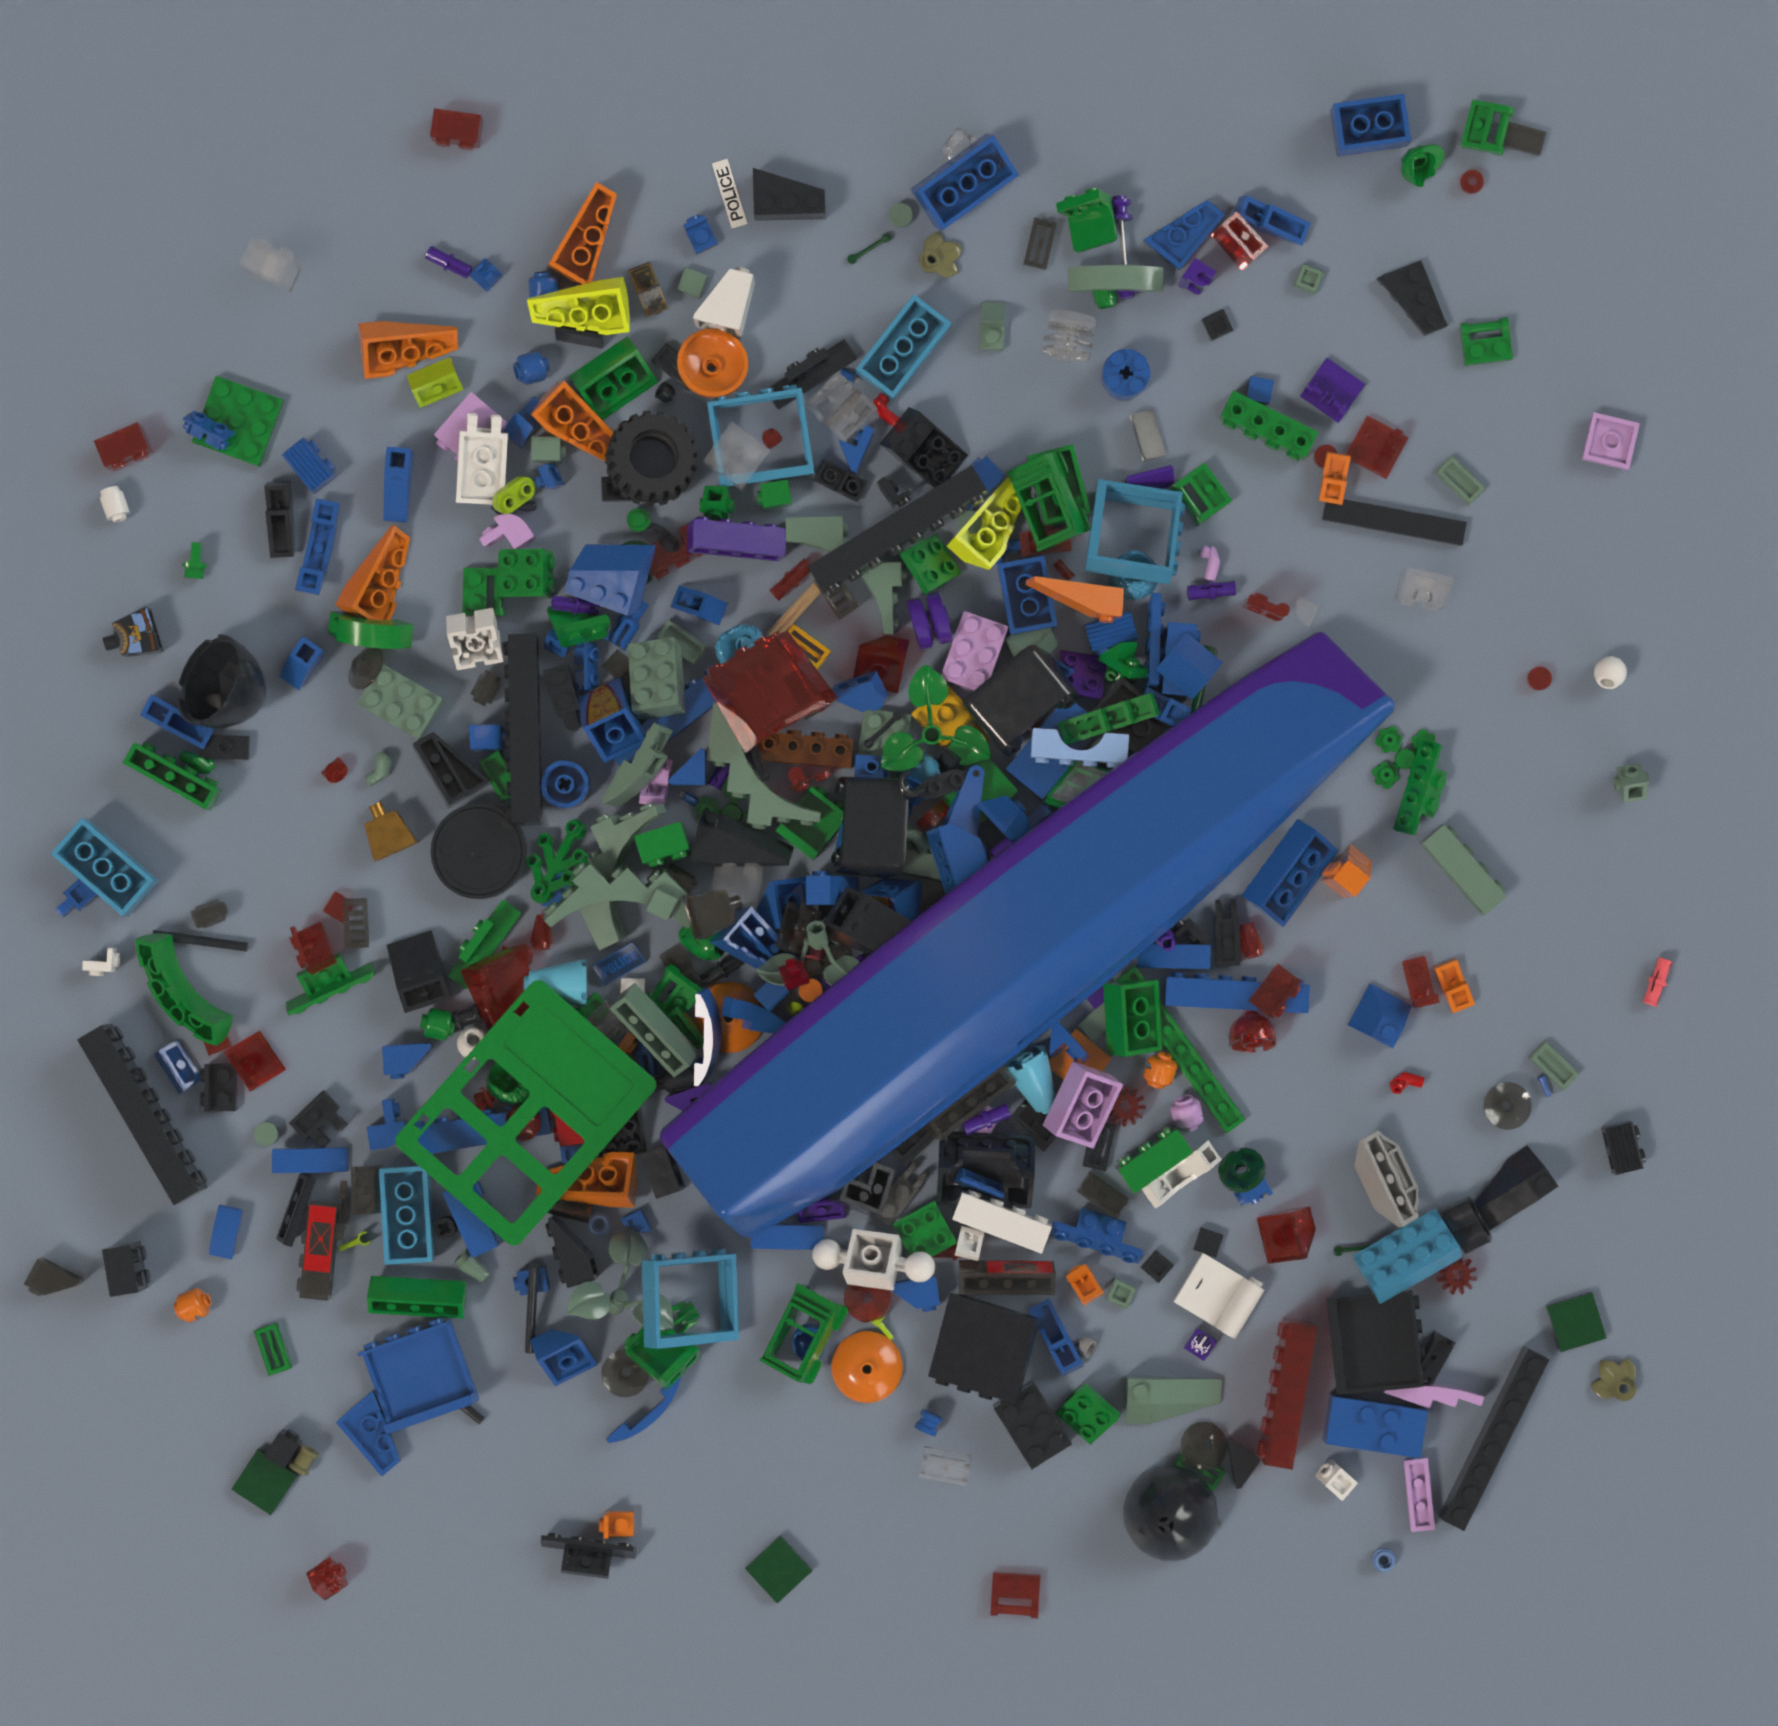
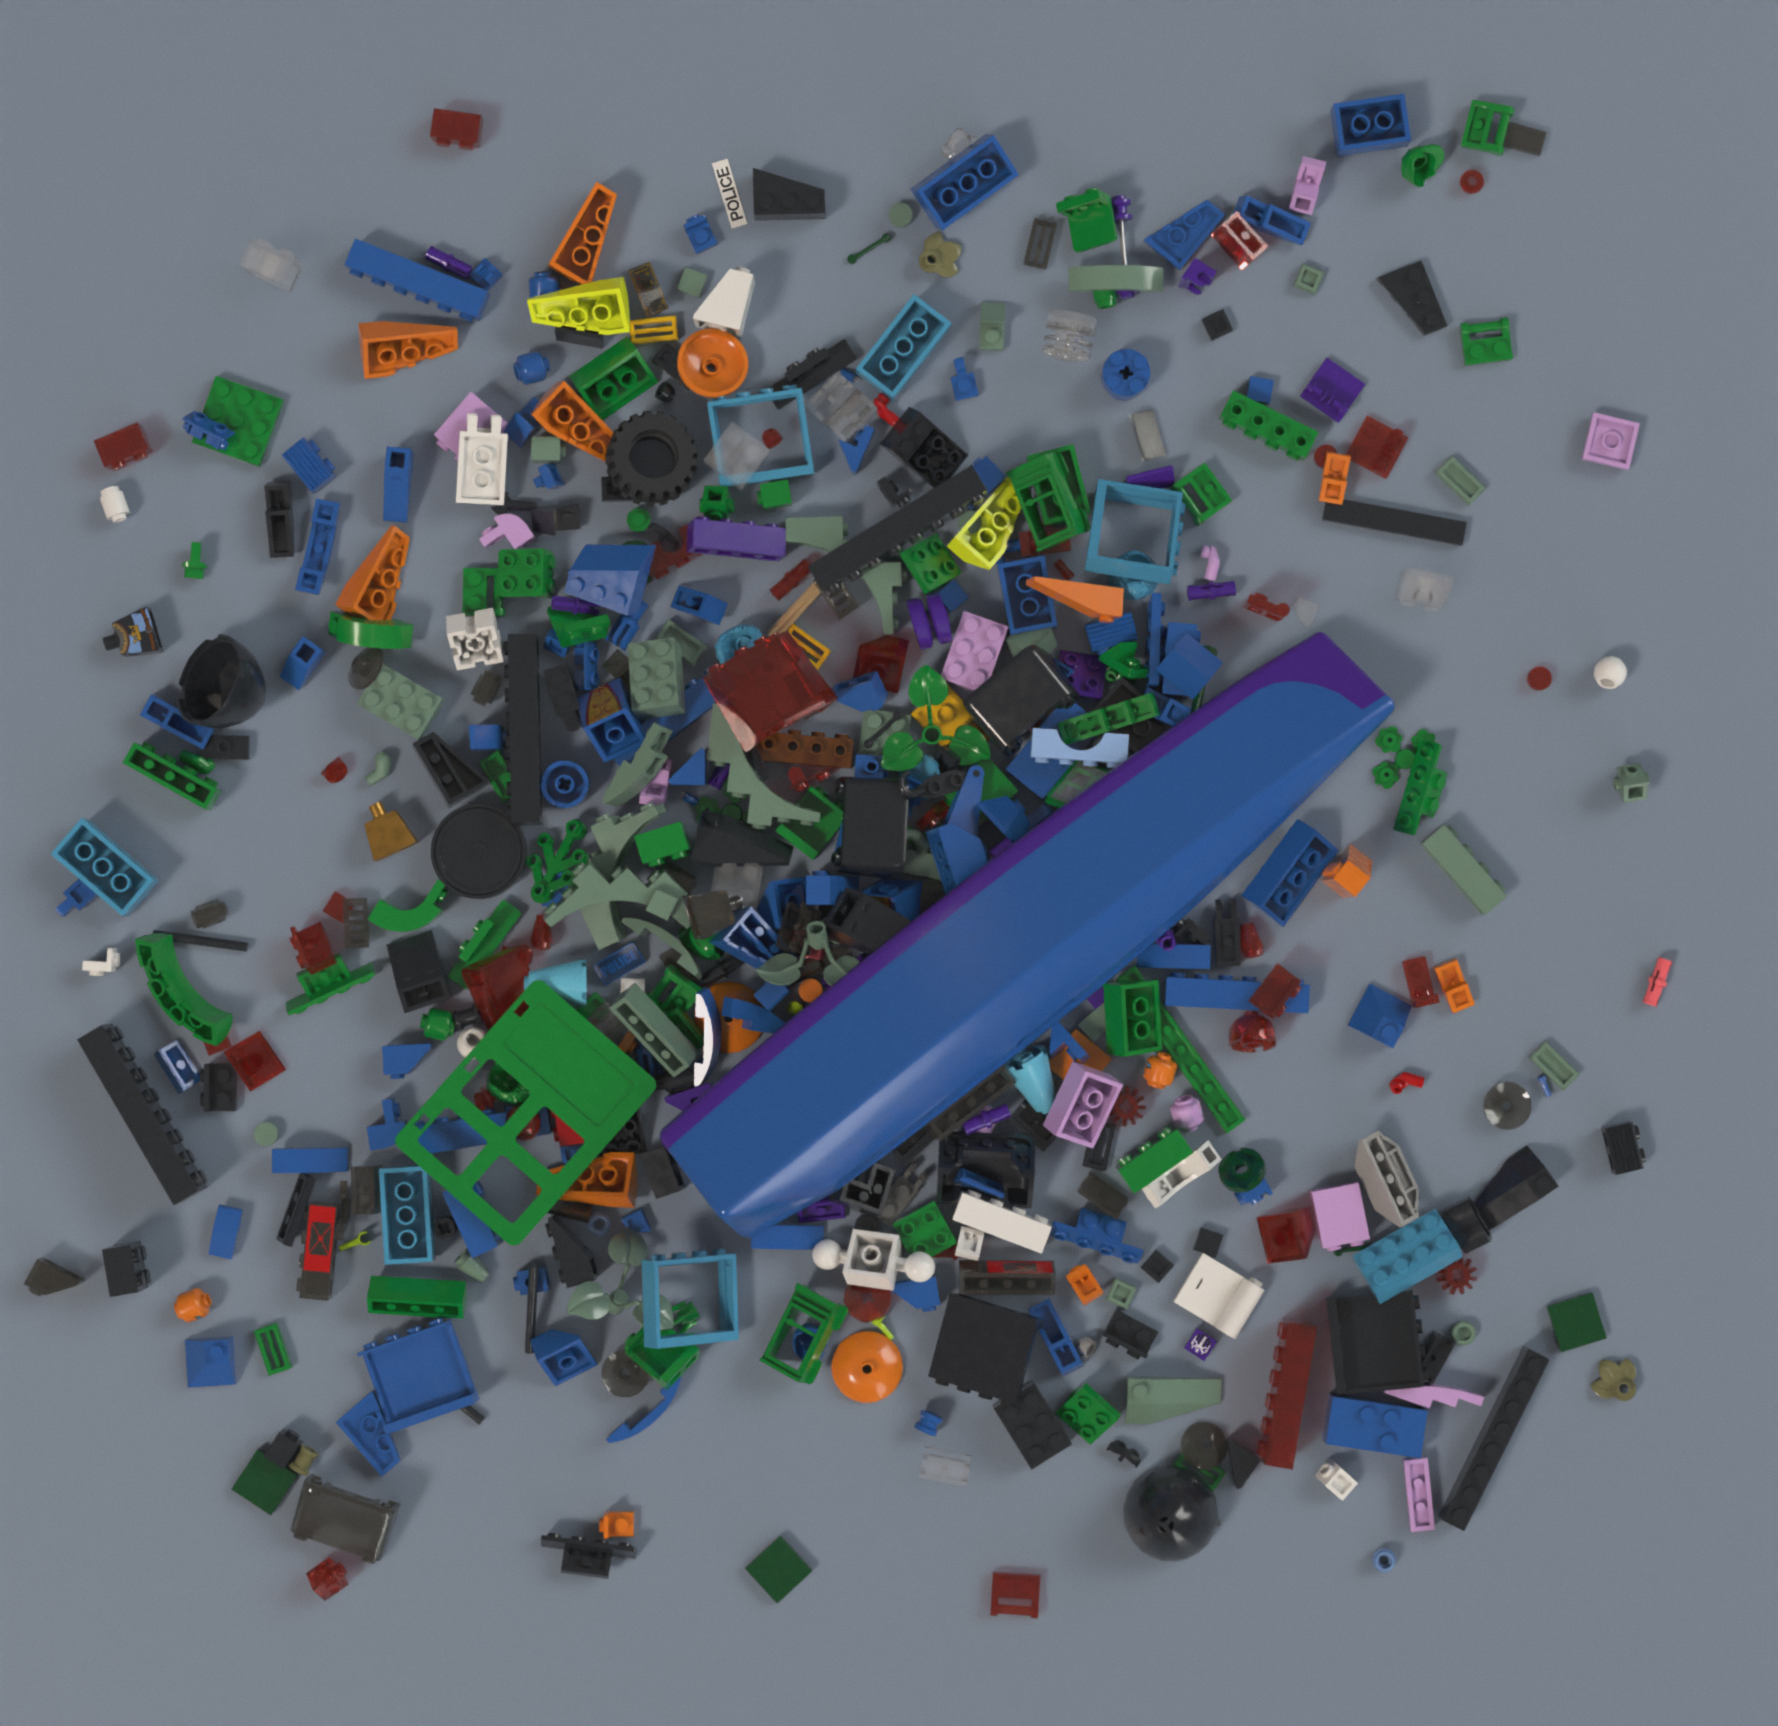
(210, 1361): none -> blue slope
(315, 1115): black plate -> none
(343, 1519): none -> clear smoke windscreen
(400, 920): none -> green arch
(417, 280): none -> blue brick
(434, 382): lime panel -> none
(515, 493): lime plate -> none
(555, 518): none -> black slope
(642, 928): none -> sand green slope
(654, 339): none -> yellow tile
(793, 974): dark red tile -> none
(840, 480): black slope -> none
(866, 1223): none -> black tile
(953, 596): none -> blue tile
(964, 383): none -> blue plate
(1120, 1448): none -> black piece
(1130, 1334): none -> black bracket
(1307, 185): none -> lavender brick
(1339, 1215): none -> lavender brick
(1463, 1332): none -> sand green tile

